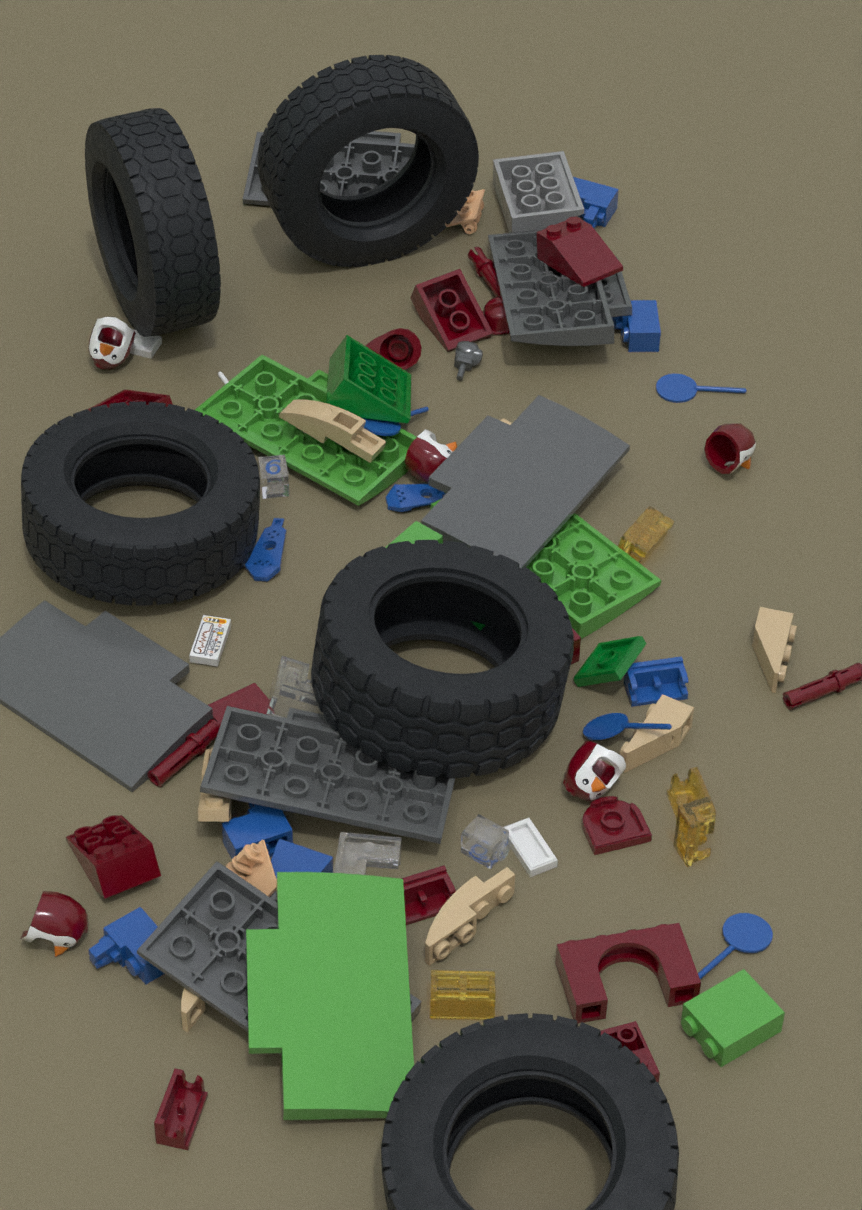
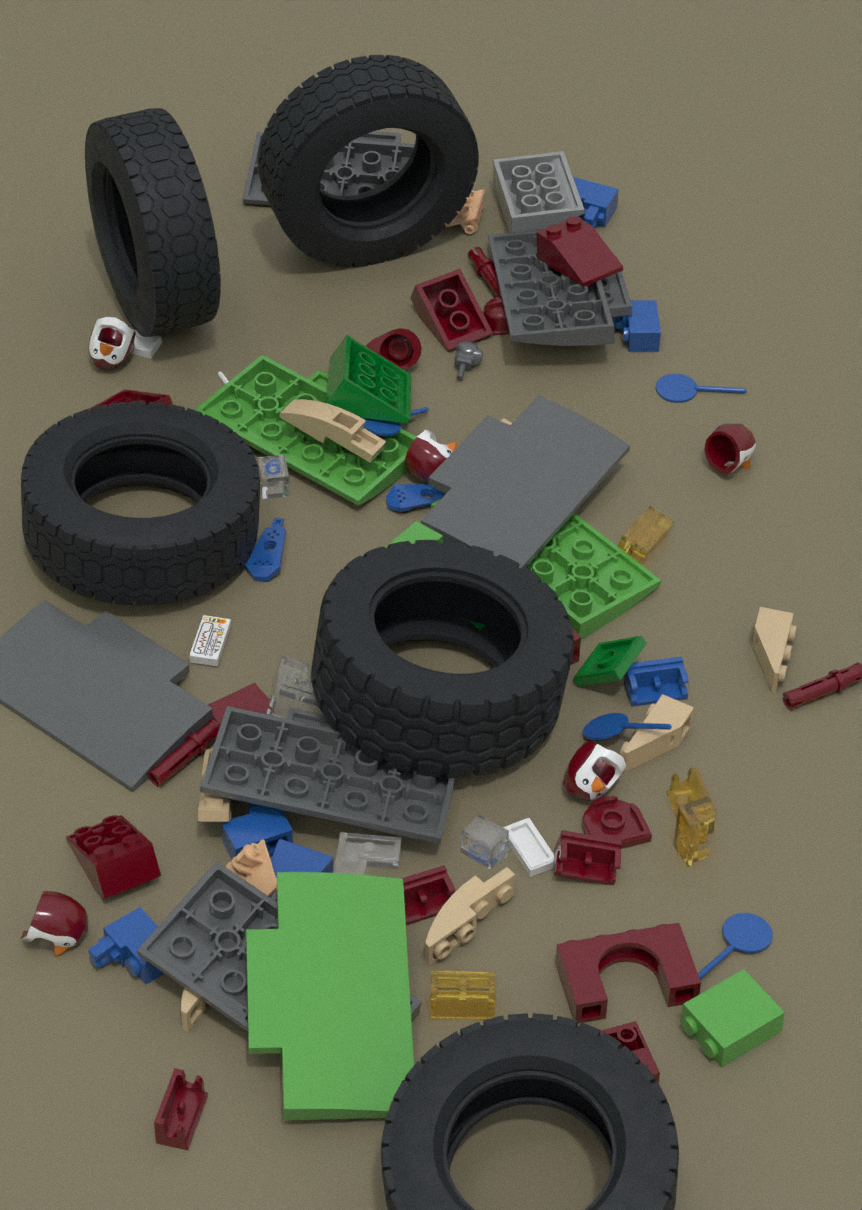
(587, 857): none -> dark red hinge

